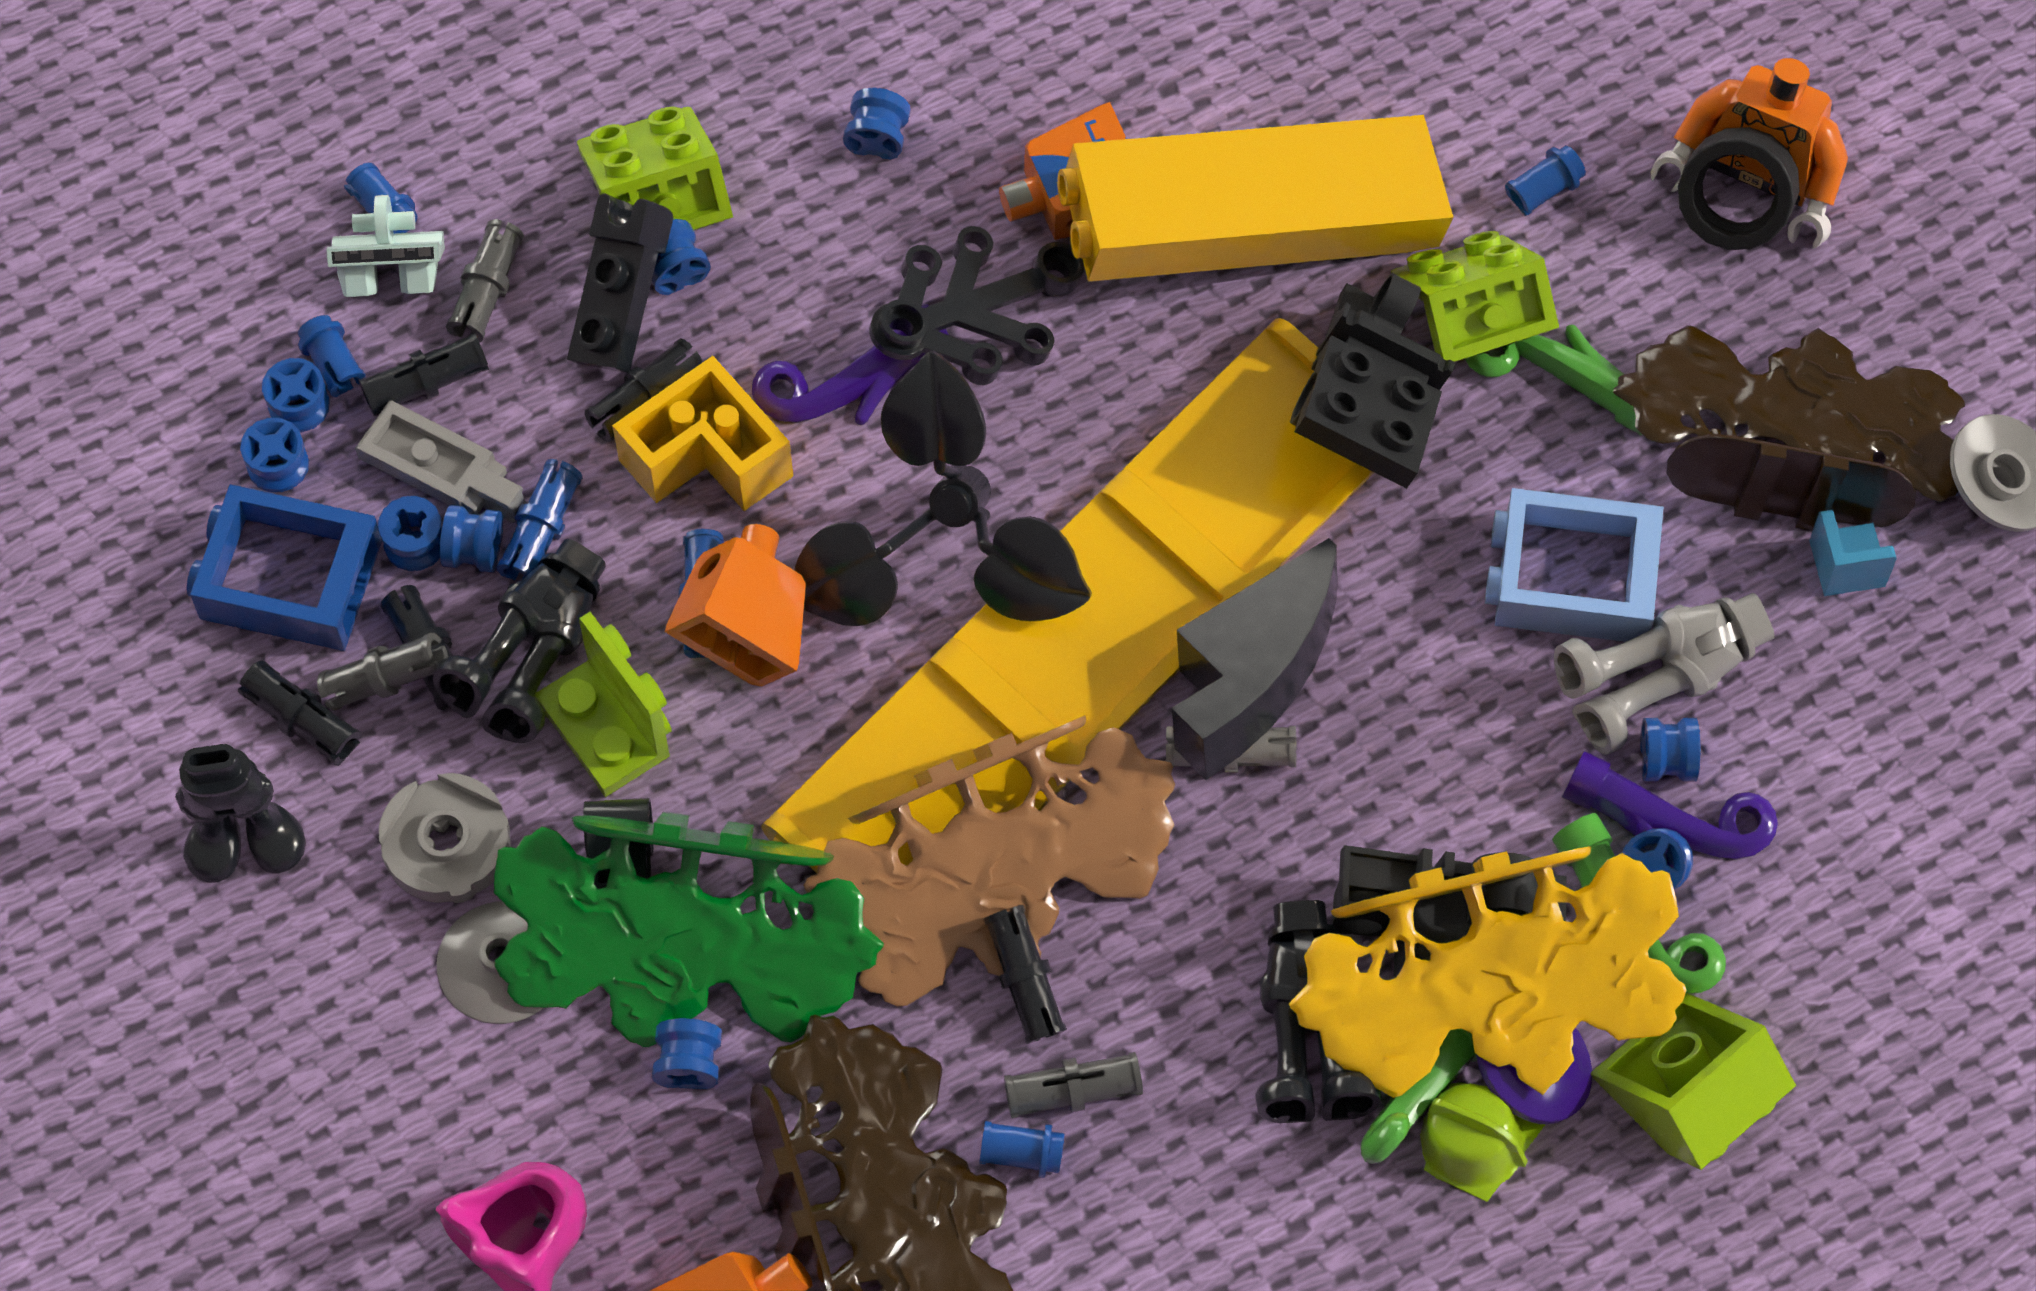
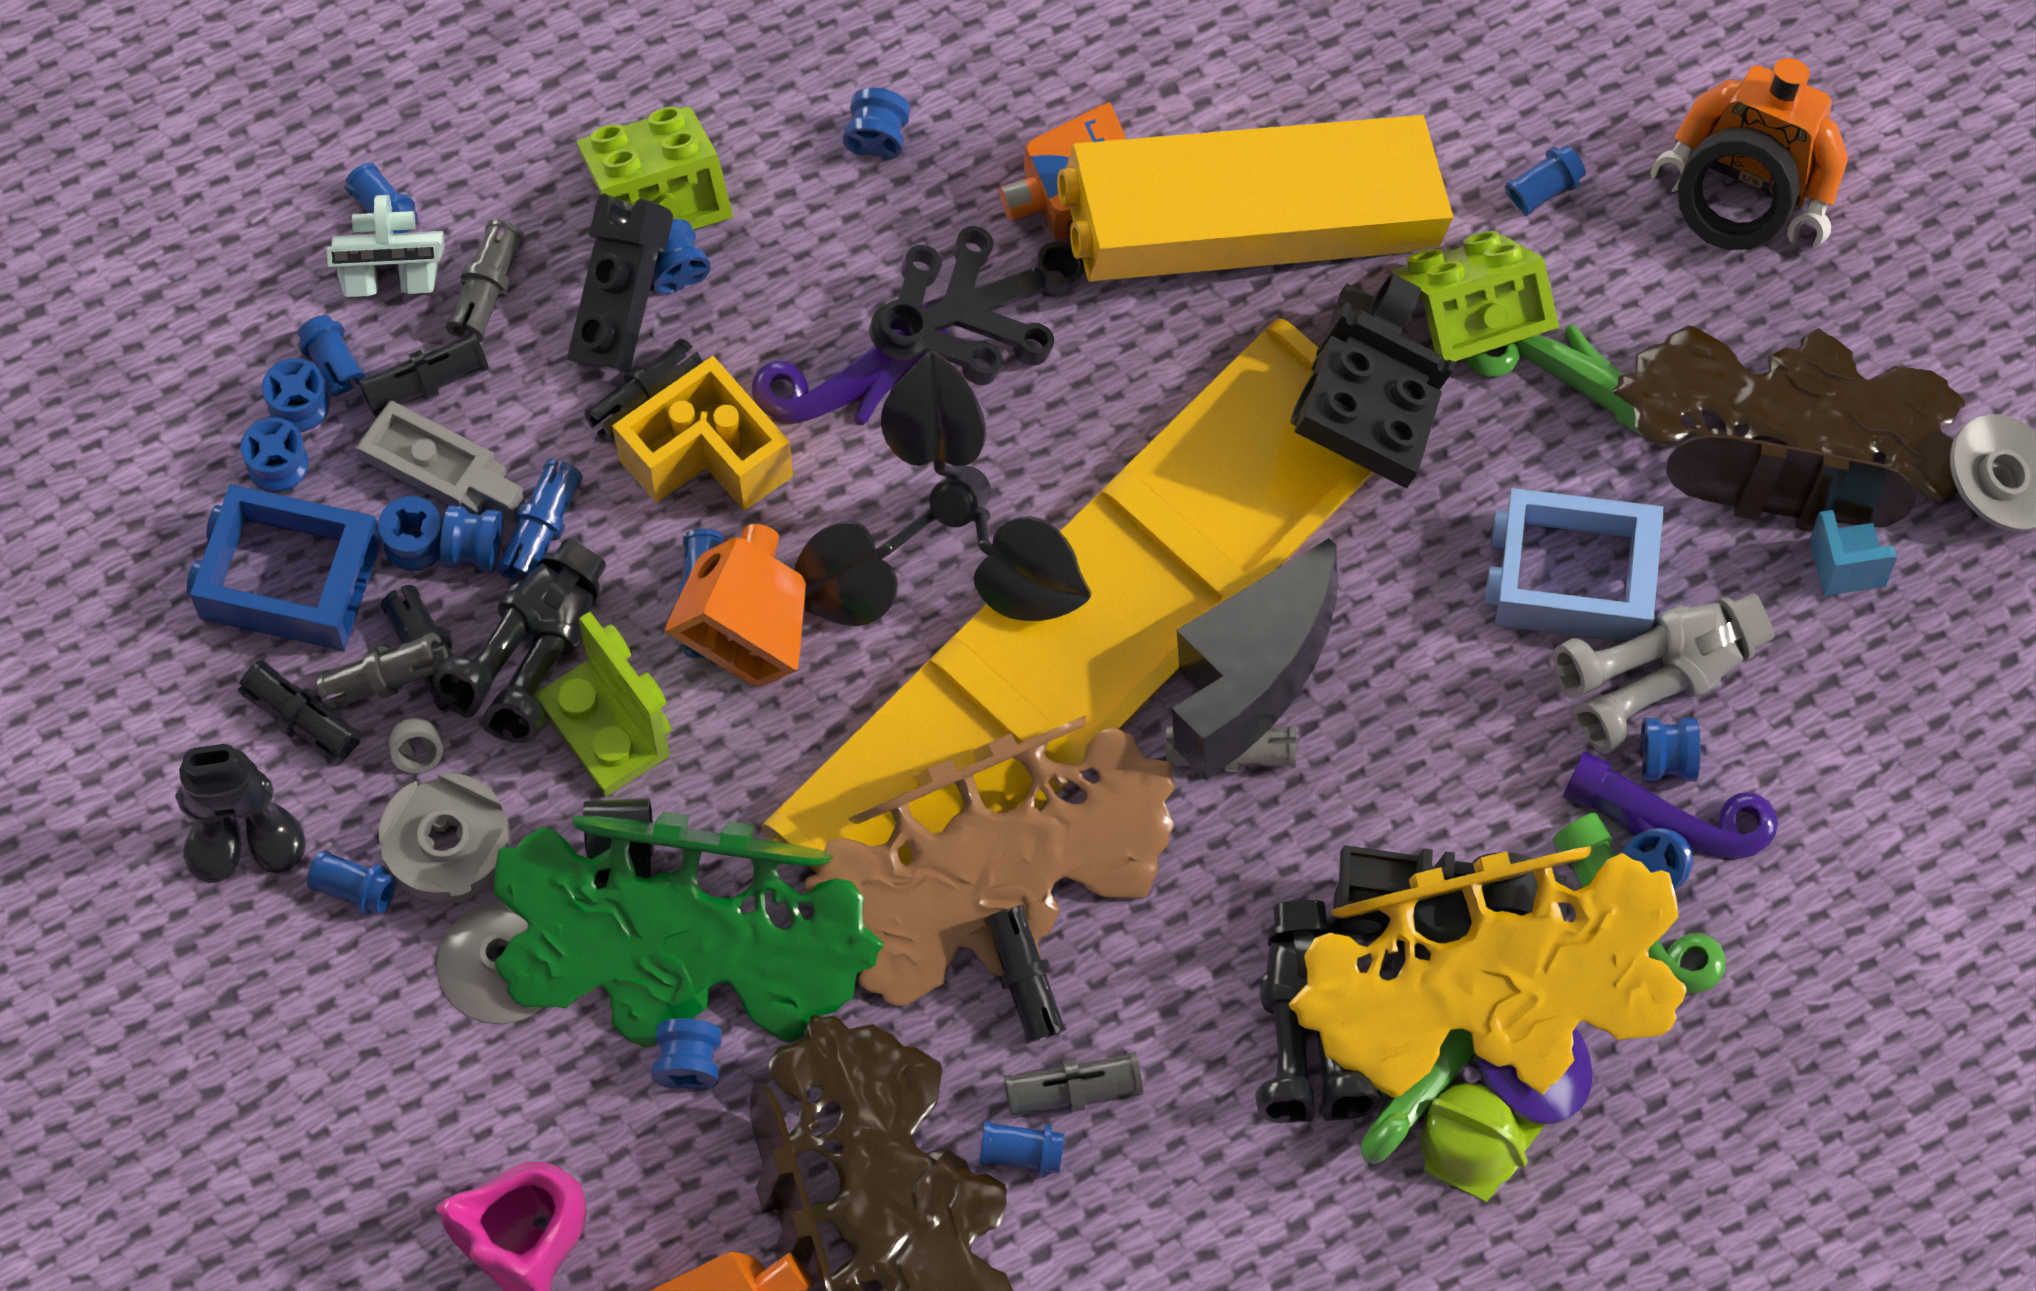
(363, 886): none -> blue pin
(402, 748): none -> light grey hinge
(1698, 1080): lime slope -> none

